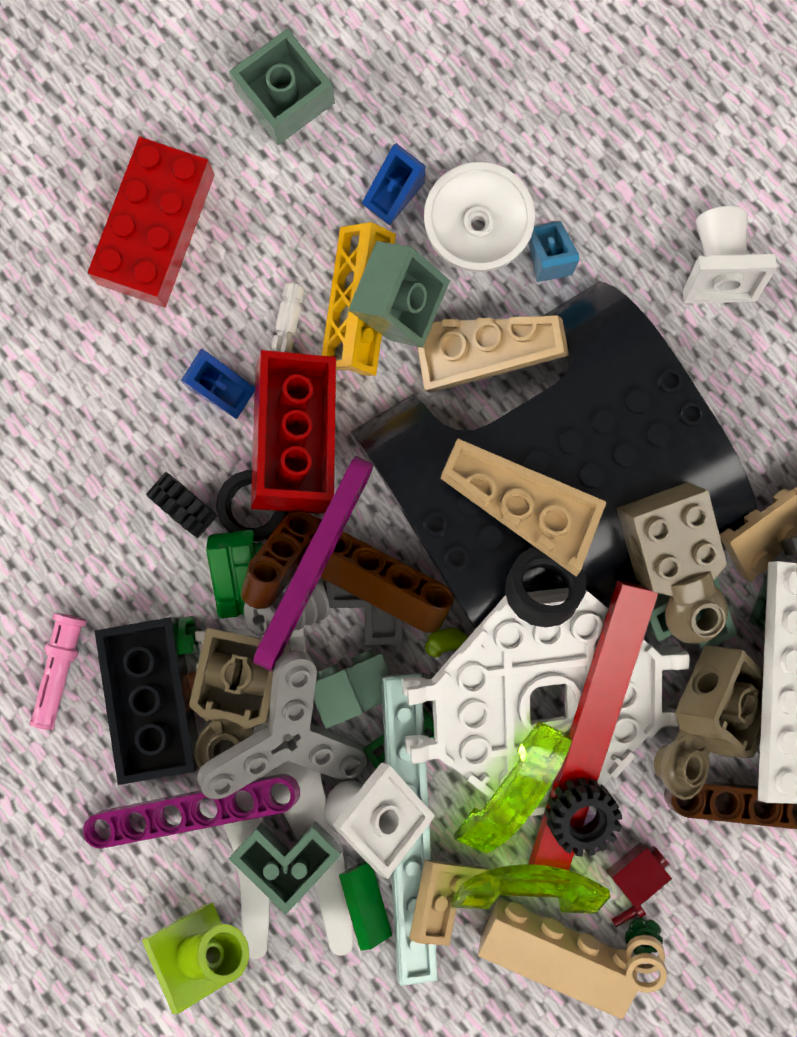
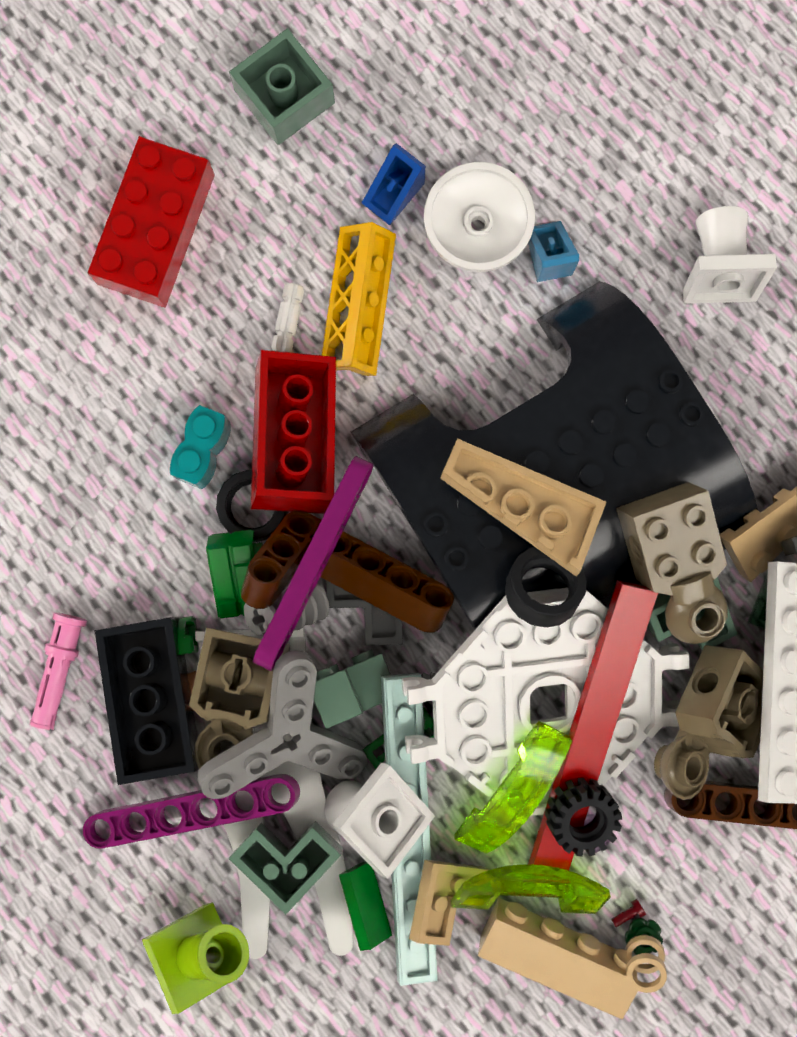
(181, 505): black tyre -> none
(205, 437): none -> teal brick
(217, 384): blue slope -> none
(399, 294): sand green brick -> none
(444, 641): lime arm -> none
(487, 347): tan wing -> none
(640, 873): dark red brick -> none

